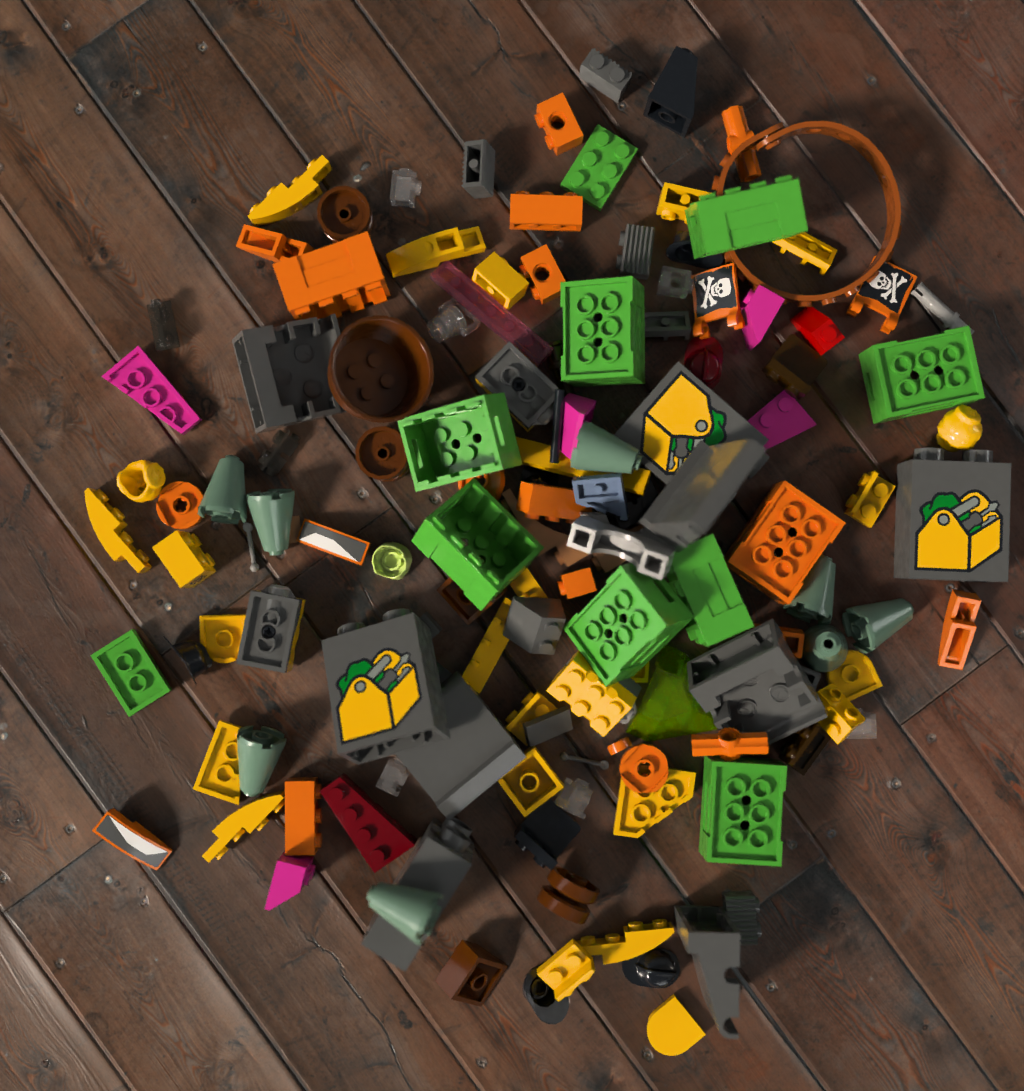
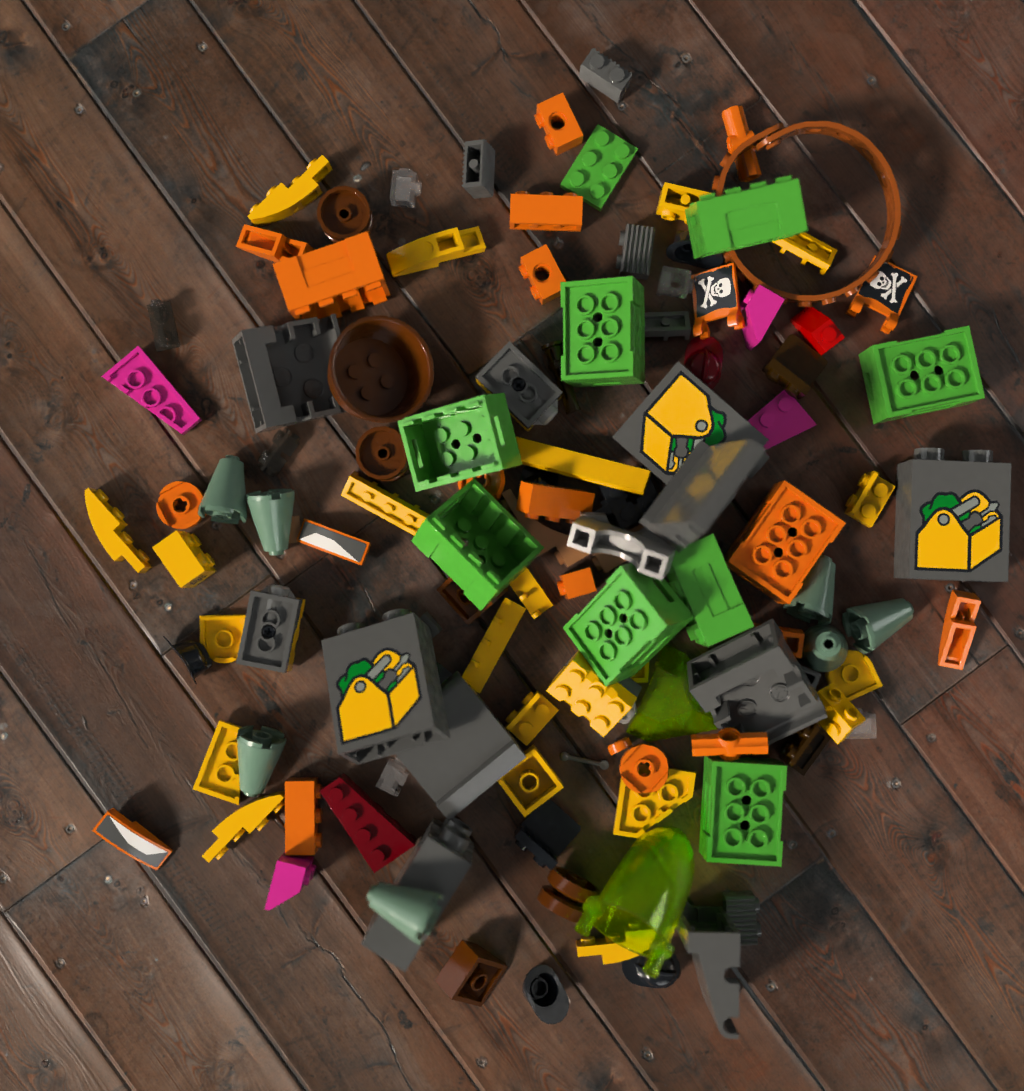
(131, 672): bright green plate -> none
(141, 480): yellow hair -> none
(248, 527): light grey hinge -> none
(383, 503): none -> yellow hinge
(392, 560): yellowish green hair -> none
(451, 322): clear piece -> none
(491, 312): clear pink tile -> none
(500, 280): yellow brick -> none
(535, 624): dark grey slope -> none
(547, 726): dark grey tile -> none
(557, 425): black bar -> none
(567, 969): yellow bracket -> none
(574, 796): clear brick -> none
(575, 413): dark pink slope -> none
(602, 493): sand blue wing -> none
(603, 452): sand green cone -> none
(645, 896): none -> clear neon green windscreen
(672, 1028): yellow tile -> none
(673, 94): black slope -> none
(938, 308): light grey pin -> none
(959, 429): yellow hair -> none

